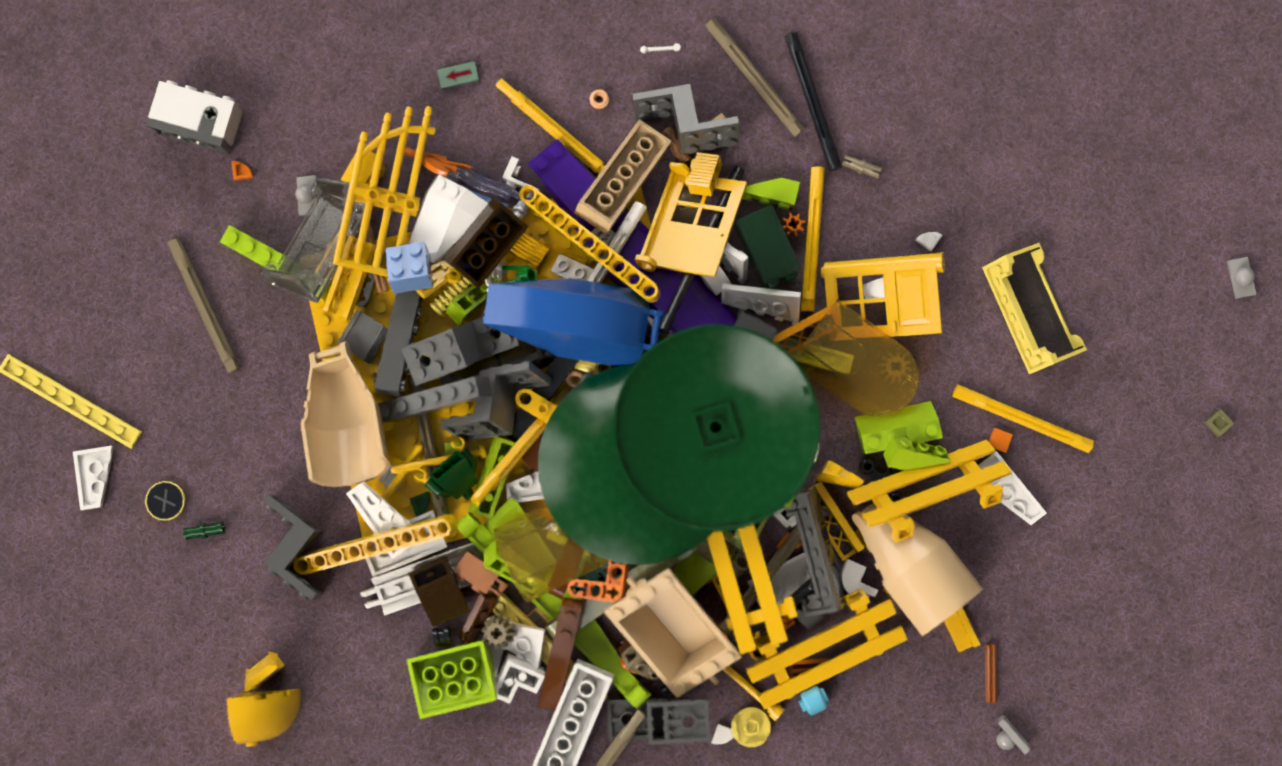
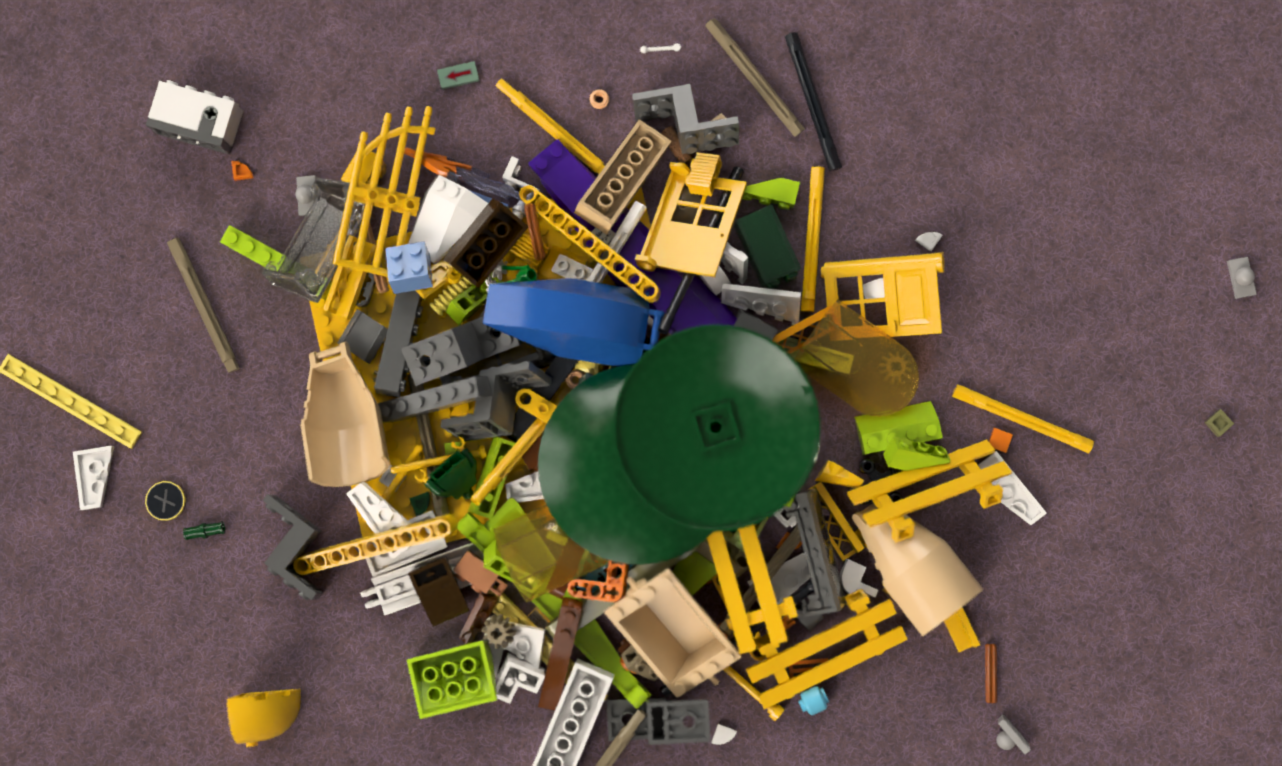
(262, 671): yellow slope -> none
(442, 636): black wheel -> none
(534, 231): none -> dark orange axle
(750, 727): light yellow tile -> none
(790, 230): orange gear -> none
(861, 166): dark tan pin -> none
(1031, 309): windscreen -> none

